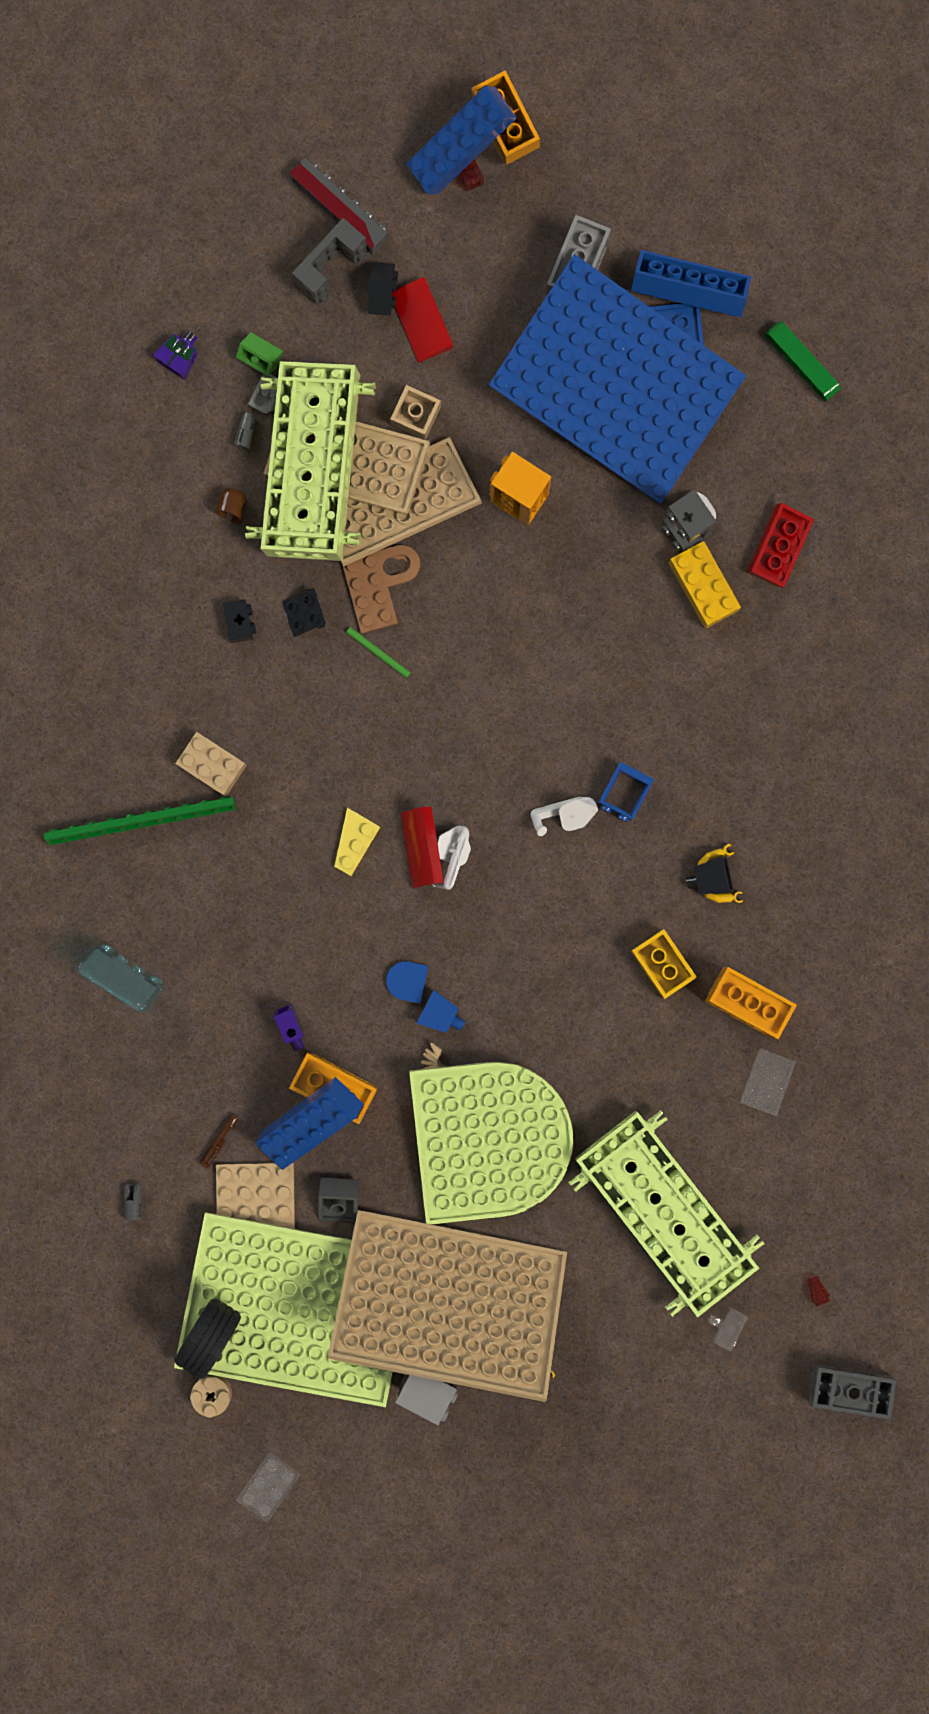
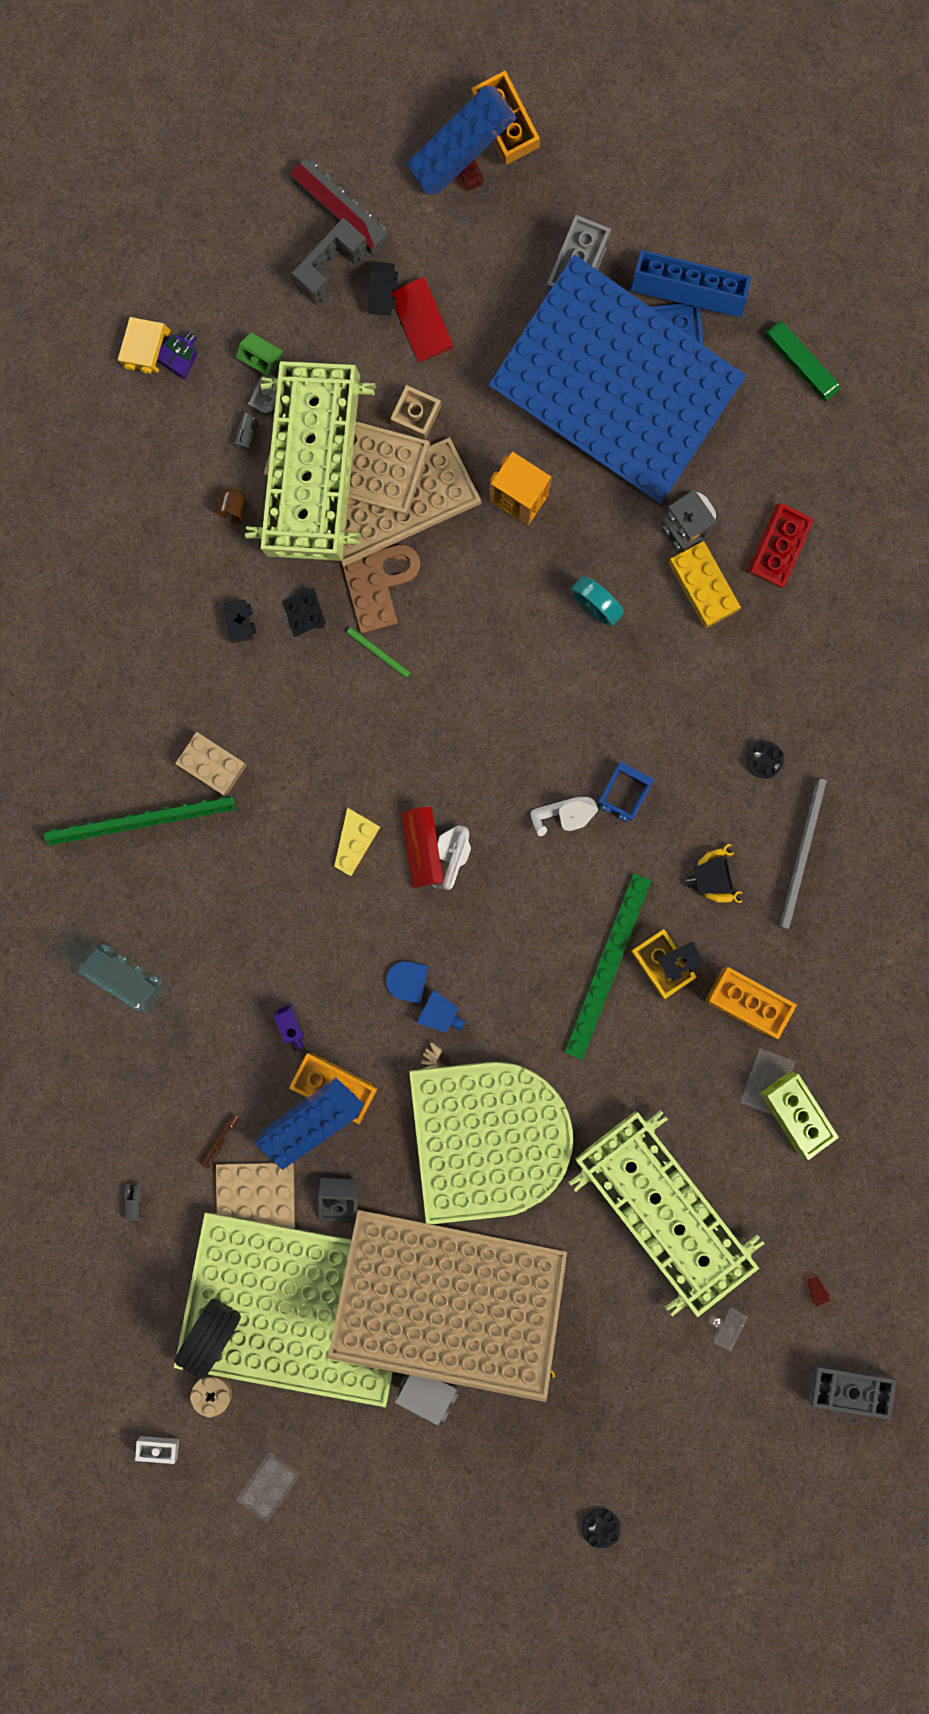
(142, 345): none -> yellow panel
(157, 1449): none -> white brick
(597, 601): none -> teal piece
(601, 1528): none -> black dish
(607, 966): none -> green plate
(688, 953): none -> black brick
(765, 759): none -> black dish
(802, 854): none -> light grey tile
(811, 1115): none -> brick

